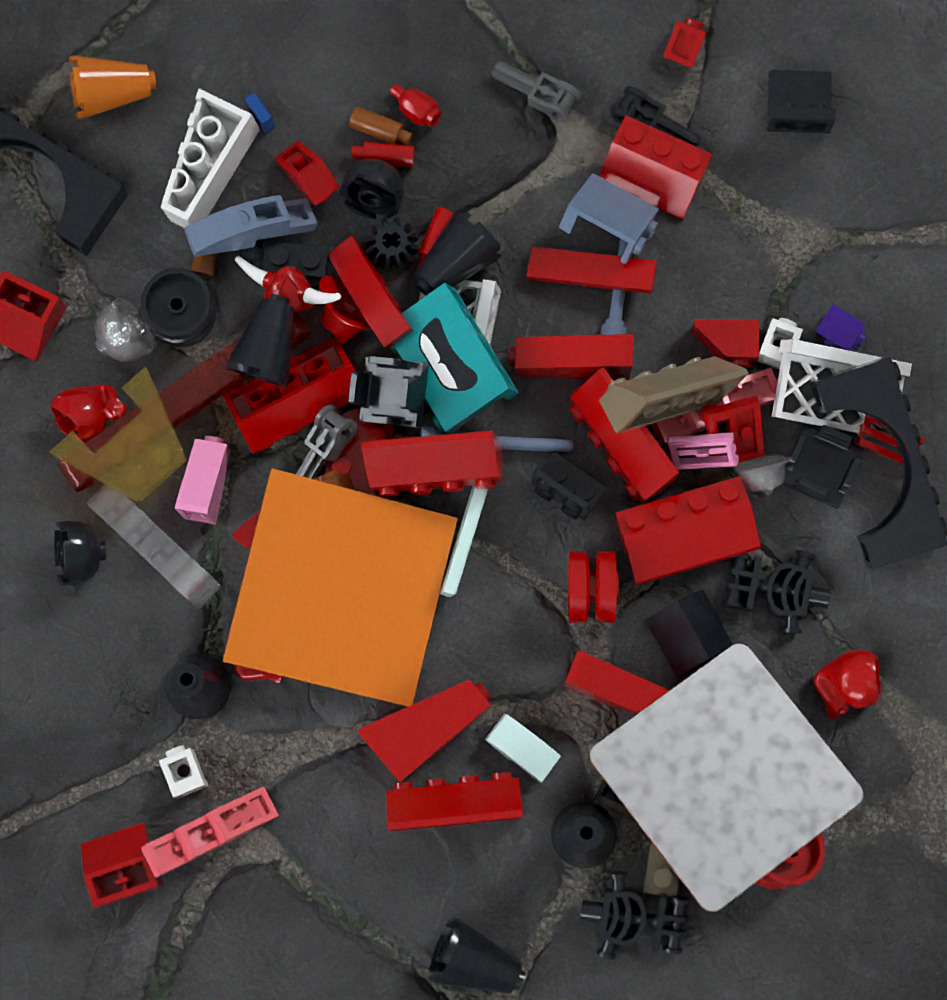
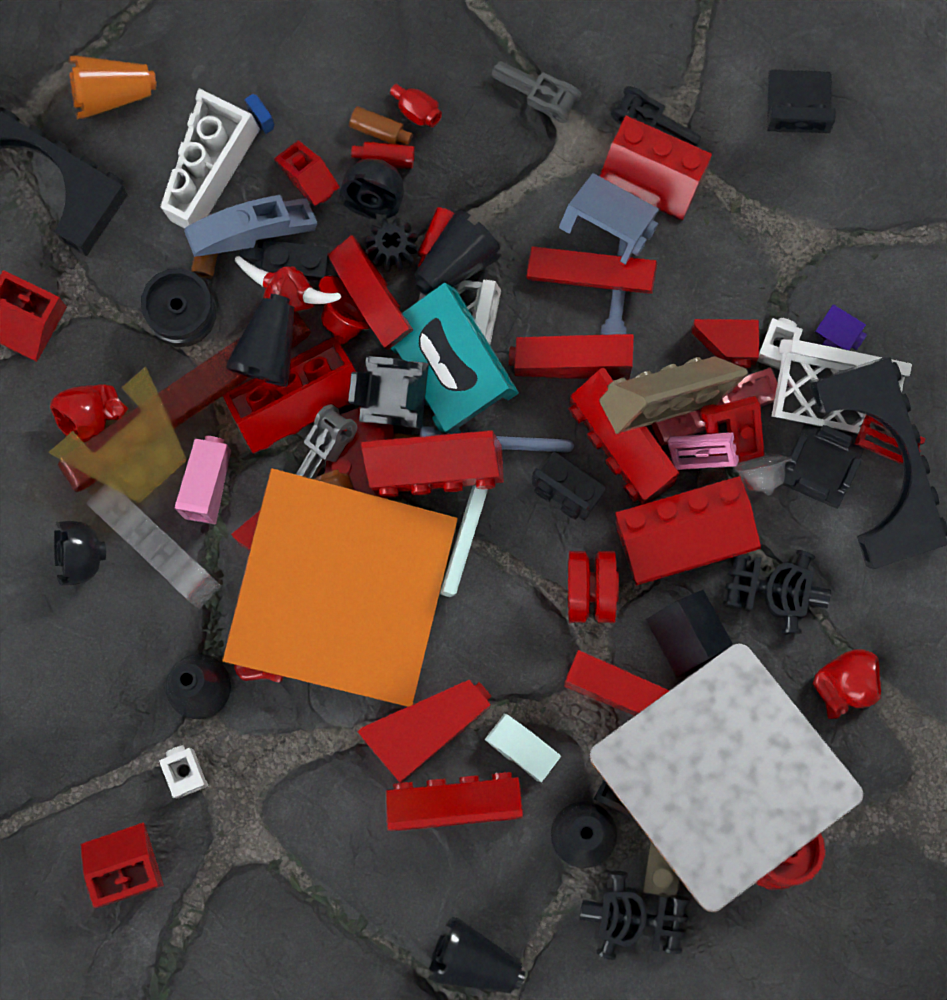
(121, 332): clear cylinder -> none
(209, 832): coral slope -> none
(685, 42): red bracket -> none

